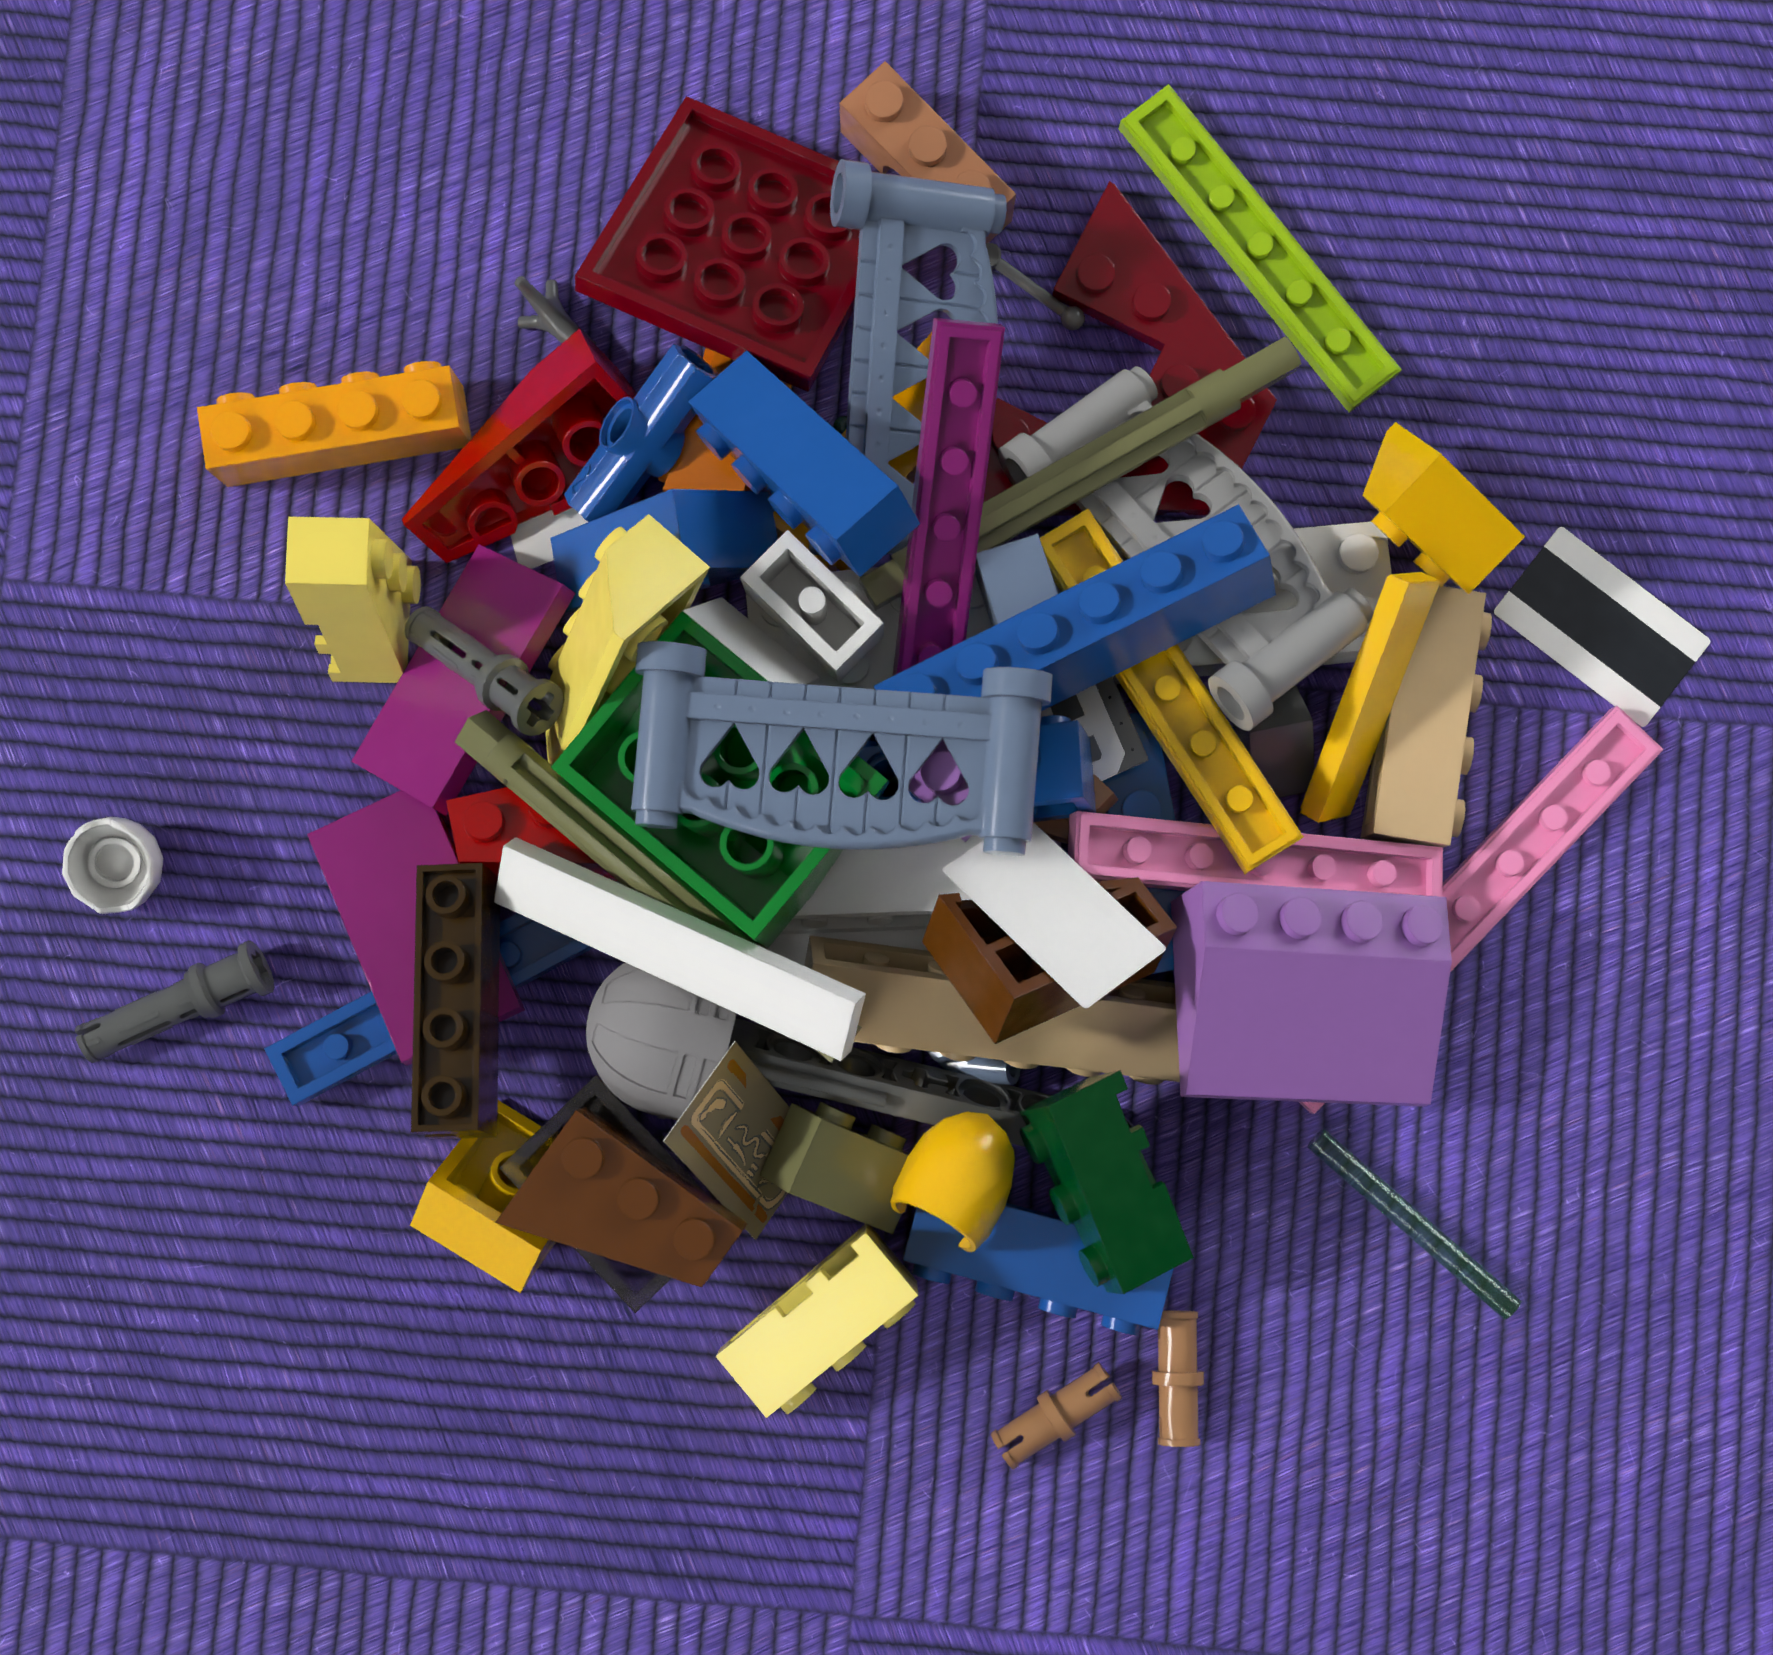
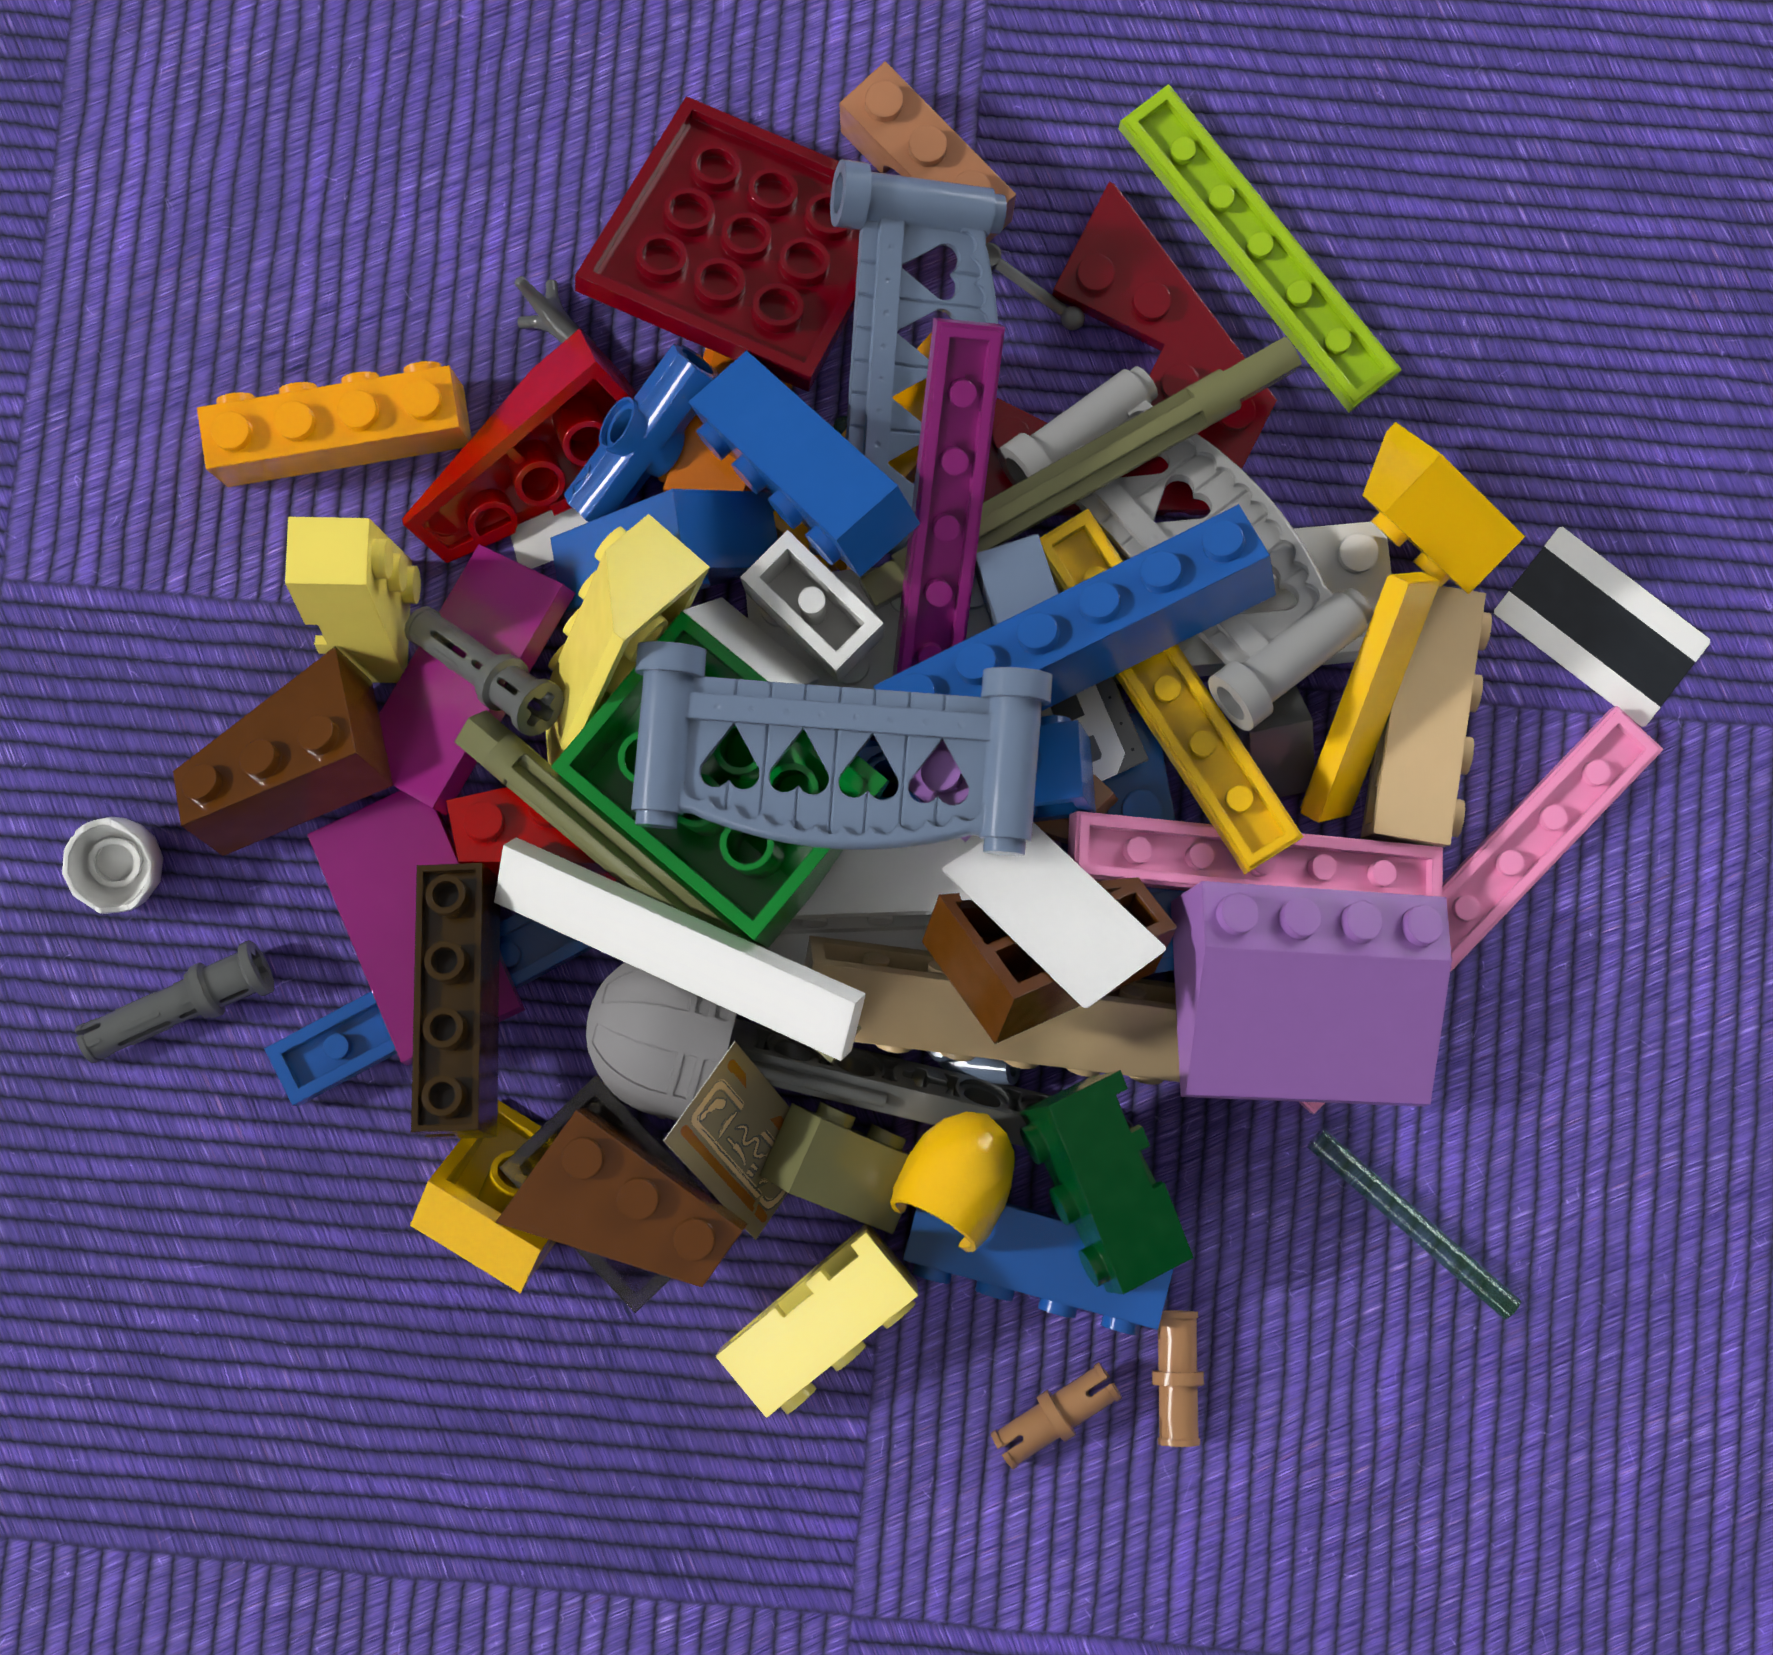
(287, 759): none -> reddish brown wedge

